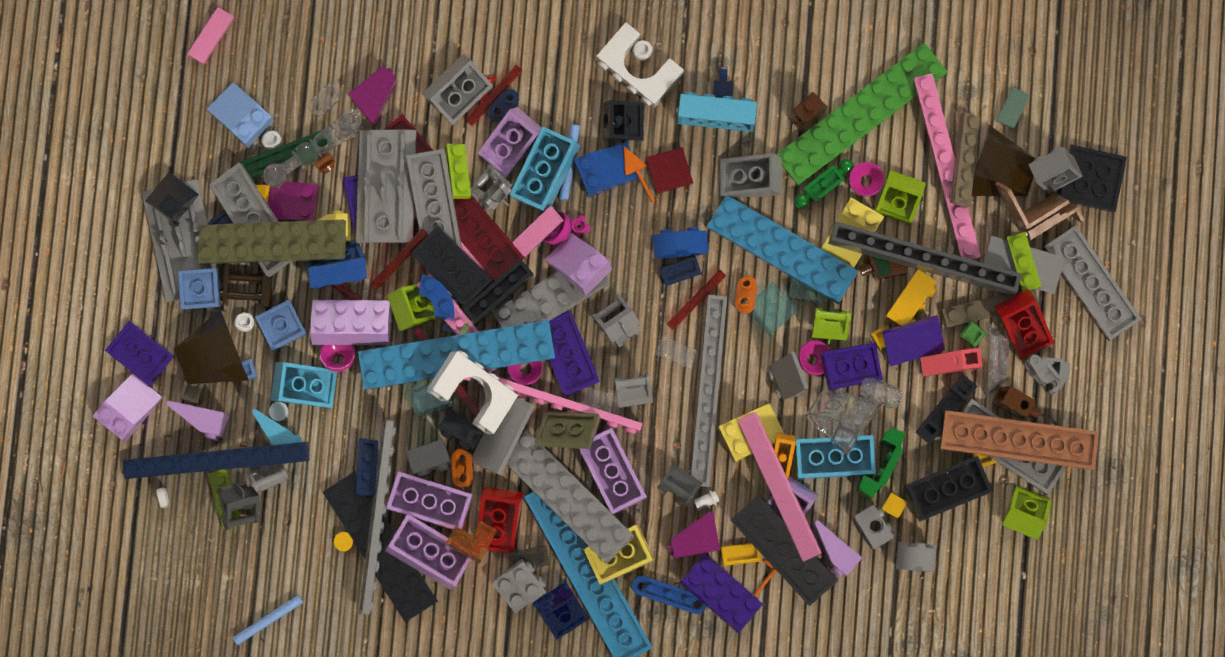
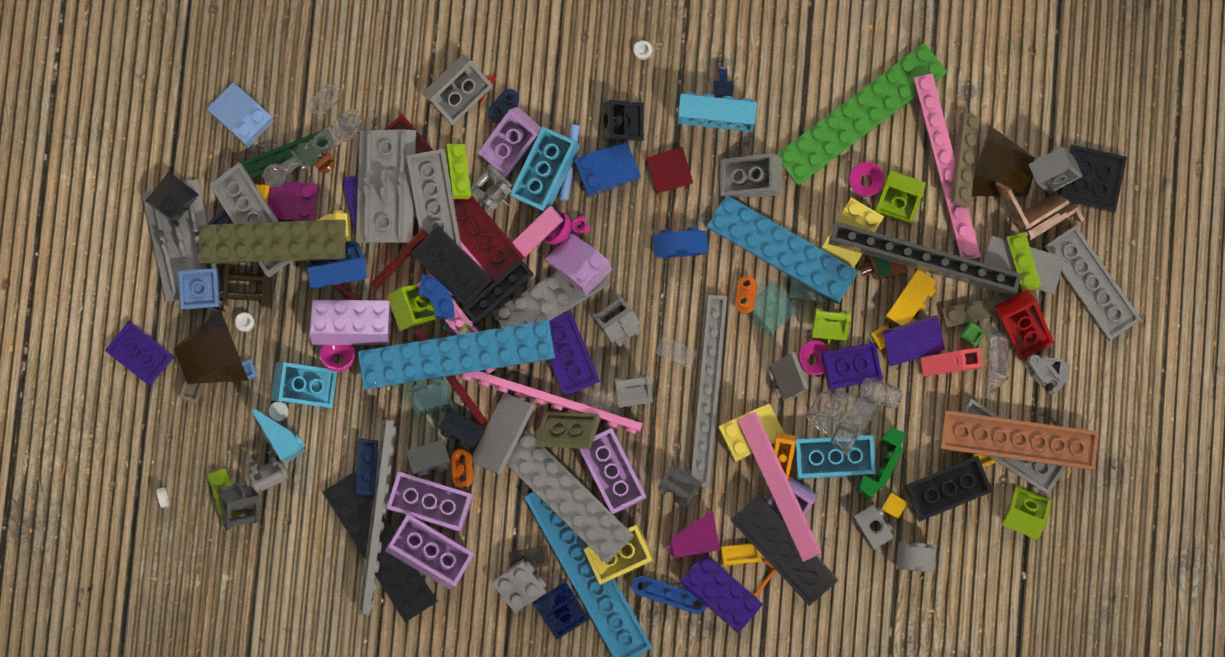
(127, 407): lavender slope -> none
(207, 421): lavender slope -> none
(210, 35): bright pink tile -> none
(216, 460): dark blue plate -> none
(267, 620): light blue piece -> none
(271, 140): white tile -> none
(281, 325): medium blue plate -> none
(343, 541): yellow tile -> none
(374, 93): magenta slope -> none
(472, 545): clear orange plate -> none
(494, 94): clear red piece -> none
(497, 396): white arch -> none
(501, 511): red slope -> none
(532, 377): dark pink piece -> none
(634, 164): orange piece -> none
(650, 89): white arch -> none
(680, 271): dark blue plate -> none
(696, 300): clear red piece -> none
(706, 500): white pin -> none
(807, 110): reddish brown torso -> none
(823, 184): green plate -> none
(837, 553): lavender slope -> none
(950, 402): black slope -> none
(1010, 399): reddish brown torso -> none
(1013, 108): sand green tile -> none

